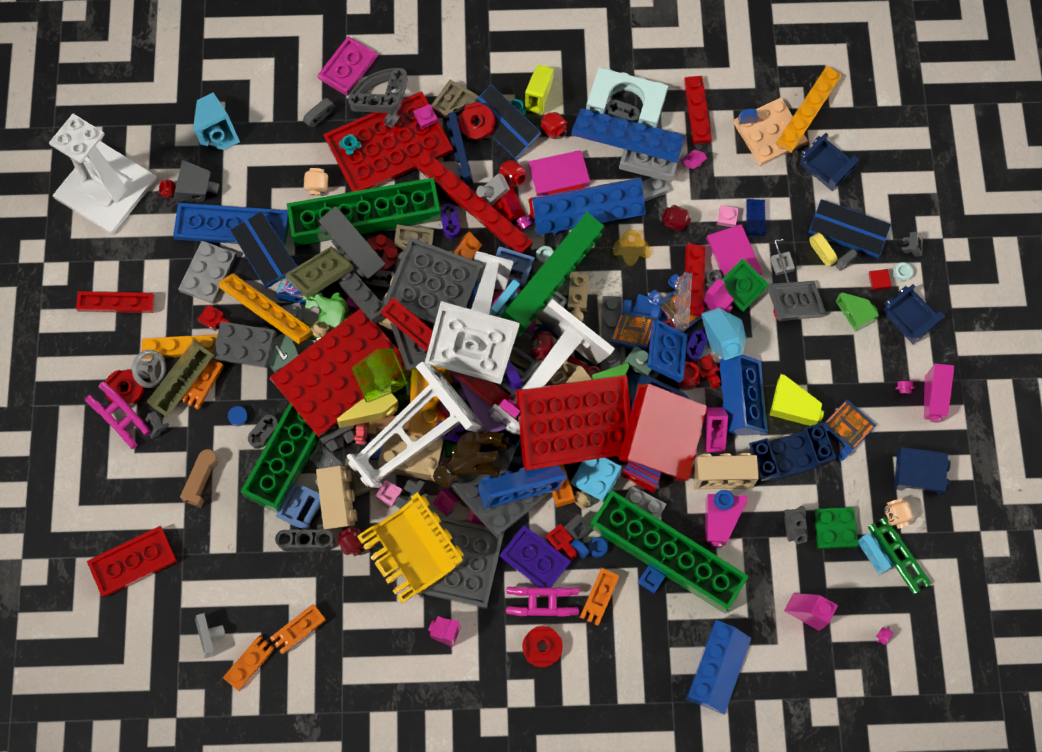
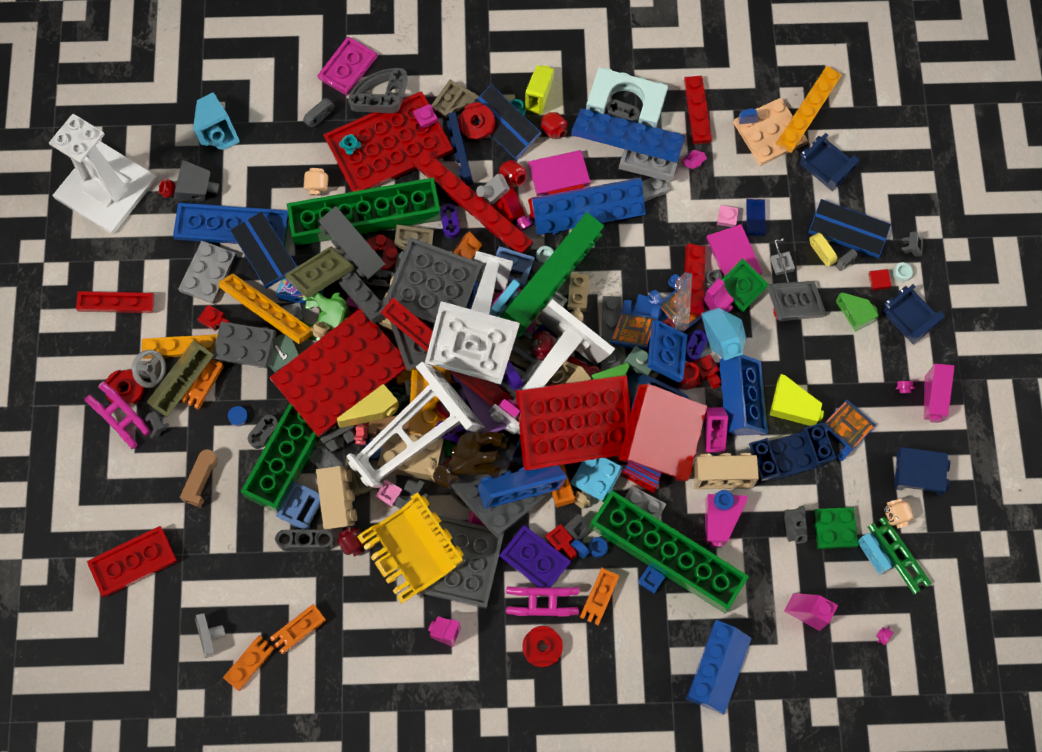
(379, 374): clear neon green slope -> none
(391, 119): flat silver plate -> none
(446, 502): dark pink plate -> none
(631, 250): clear yellow plate -> none
(676, 218): dark red head -> none

